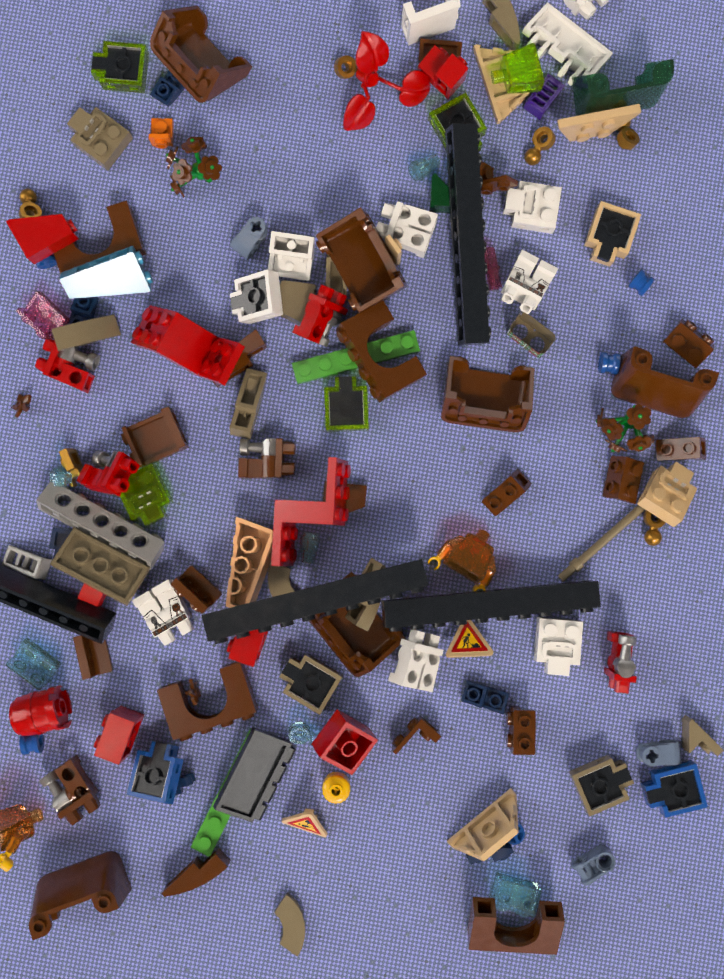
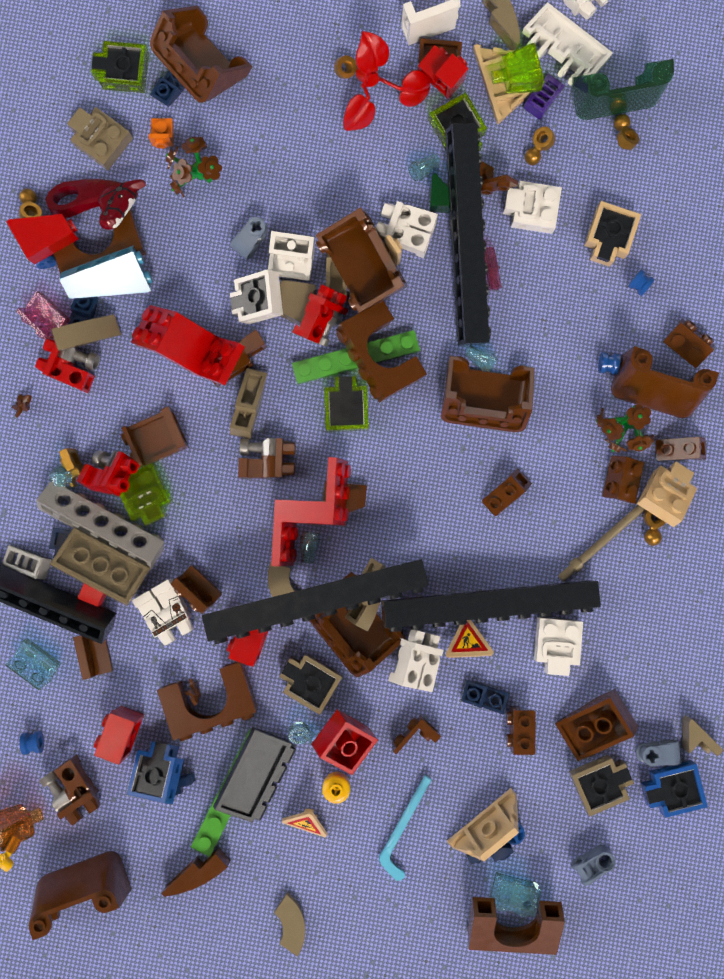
(40, 712): red piece -> none
(110, 195): none -> dark red animal
(249, 562): light nougat wedge -> none
(384, 857): none -> medium azure piece
(469, 557): clear orange torso -> none
(481, 358): none -> clear light blue cone
(525, 289): white hips -> none
(531, 324): dark tan piece -> none
(597, 124): tan wing -> none
(597, 725): none -> reddish brown slope
(619, 662): hips -> none

